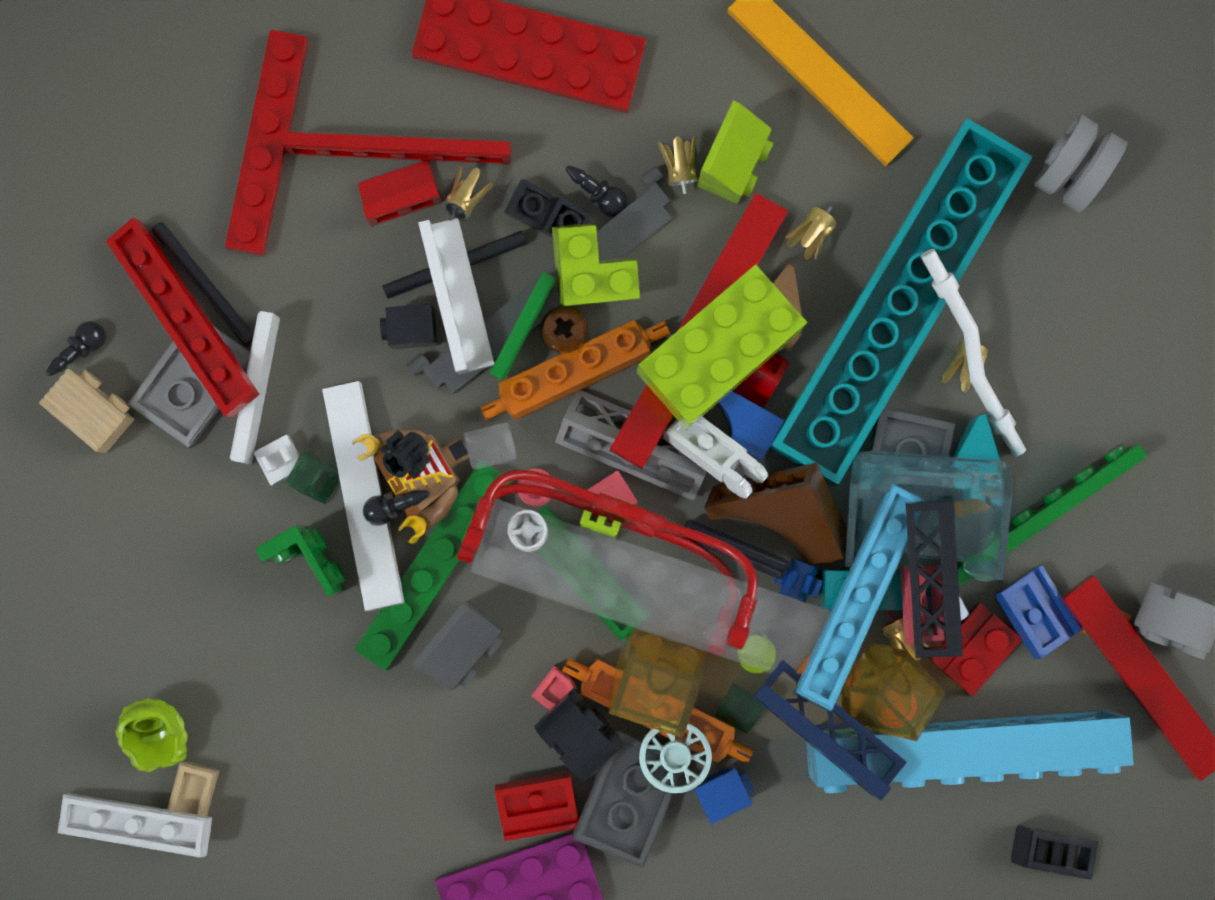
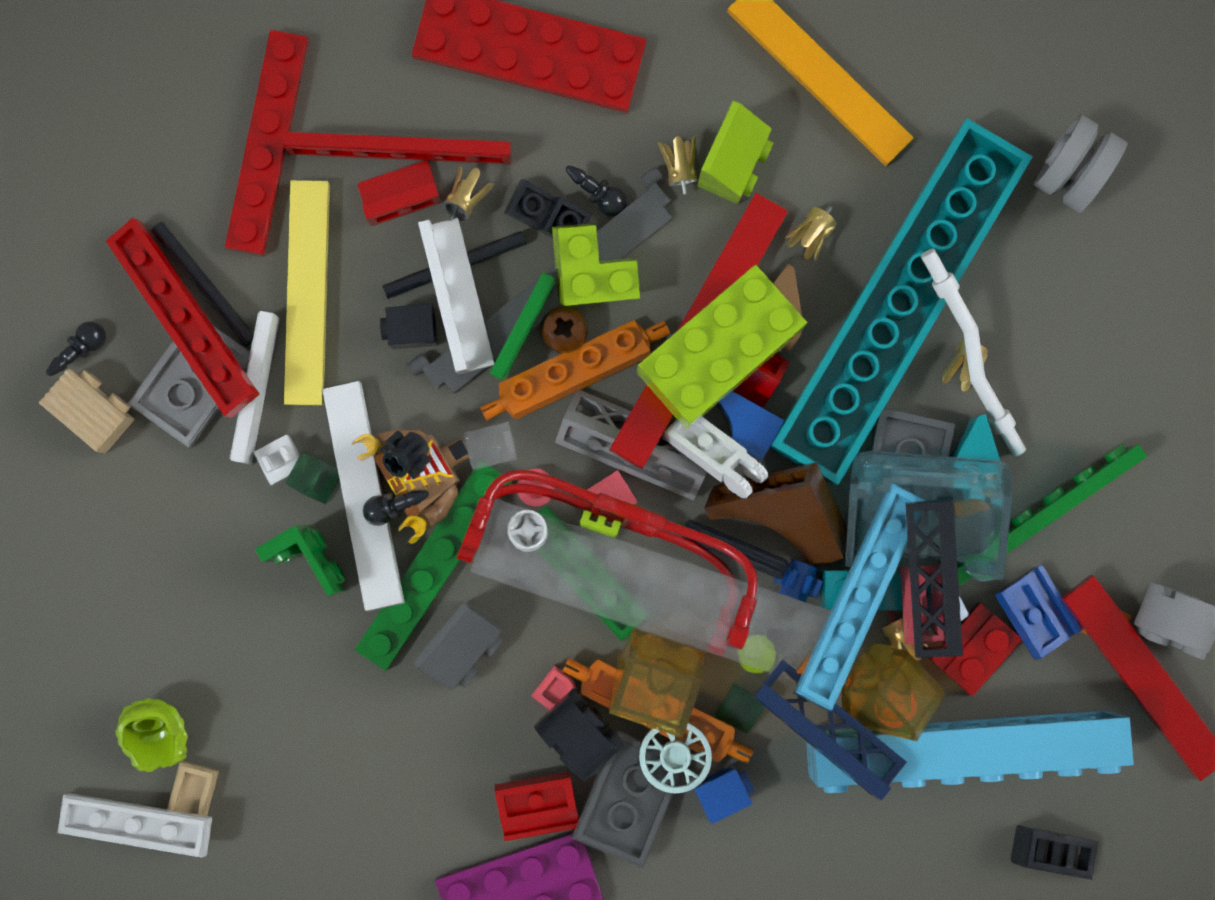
(307, 293): none -> light yellow tile

